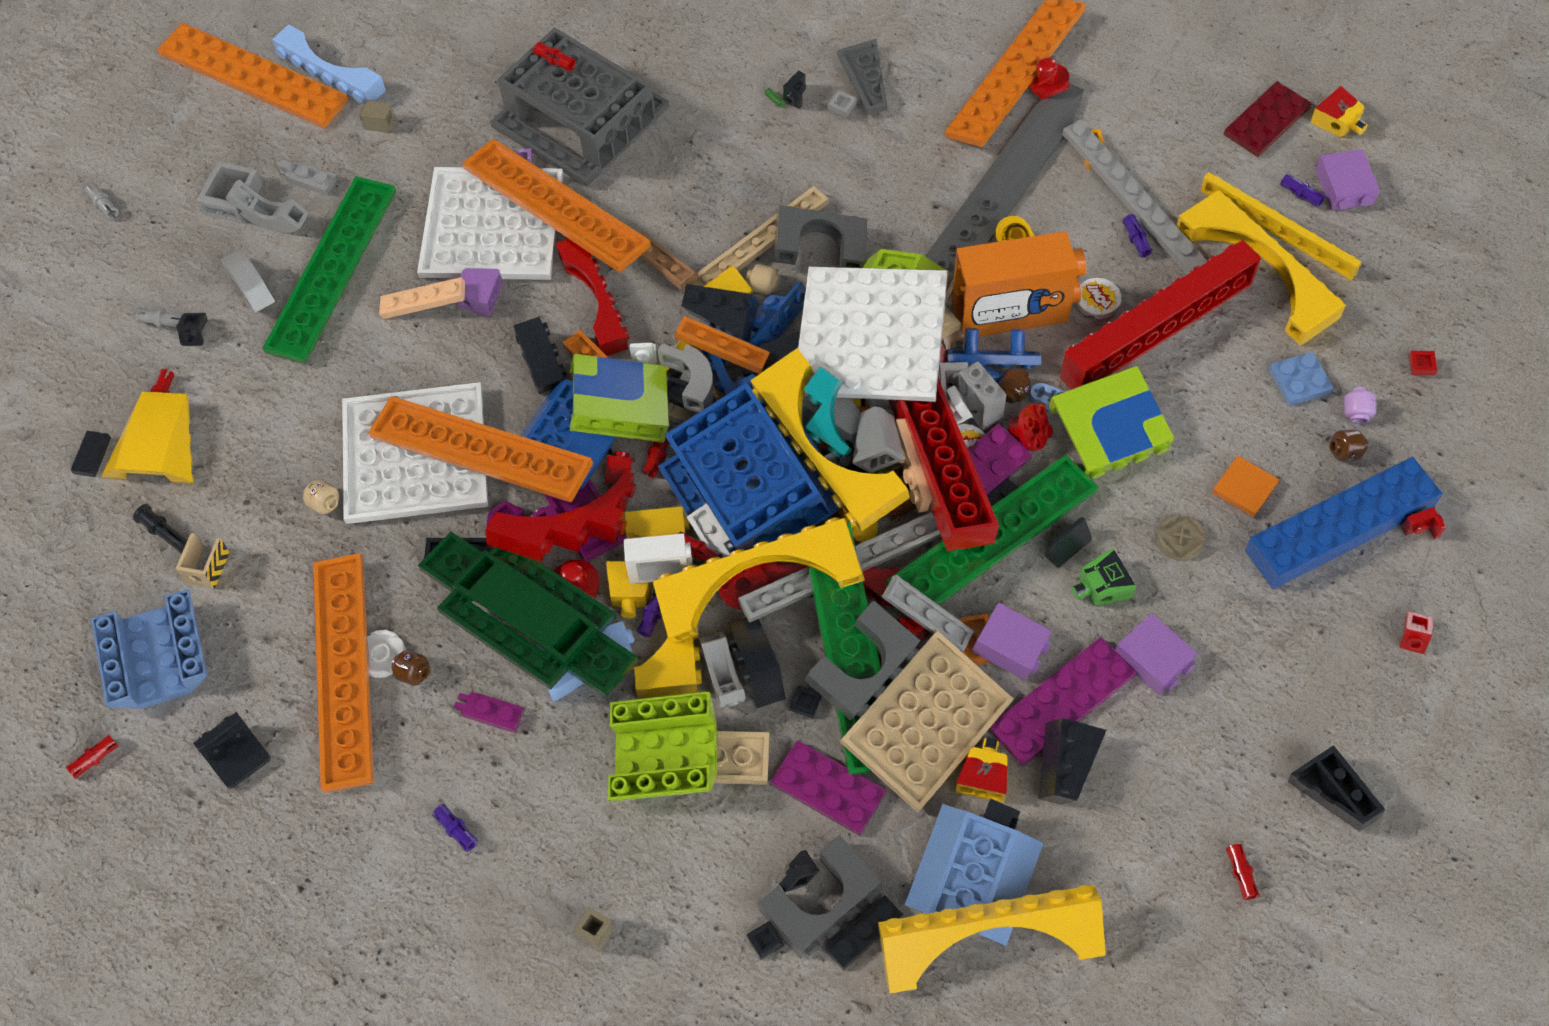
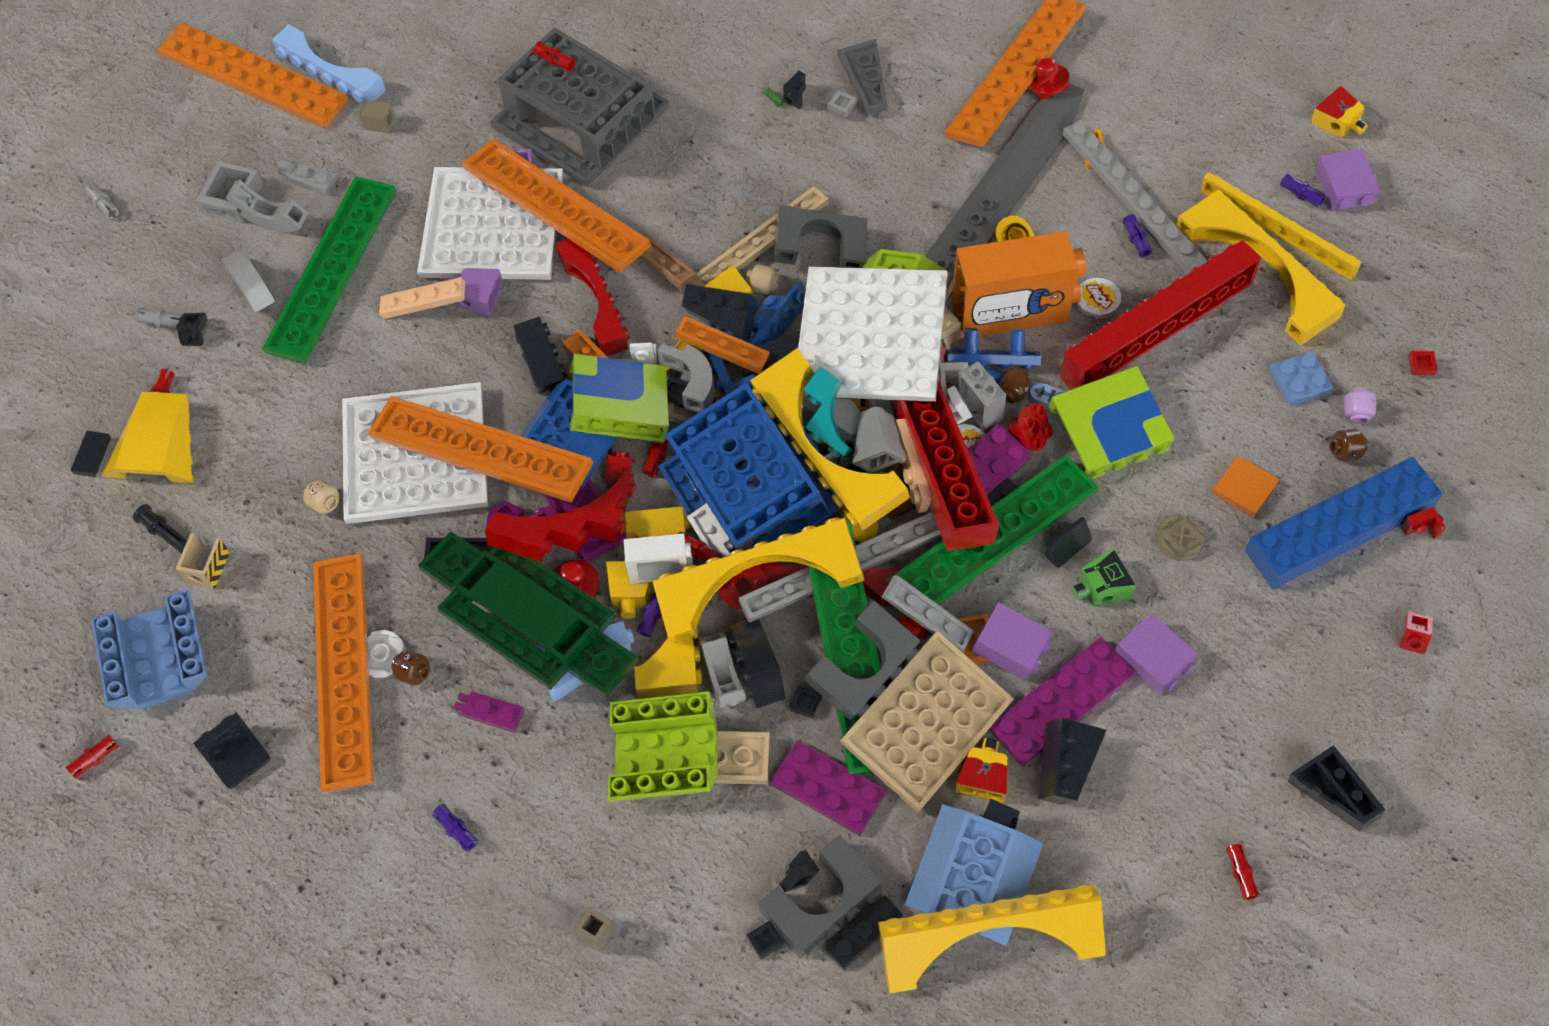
(1267, 119): dark red plate -> none

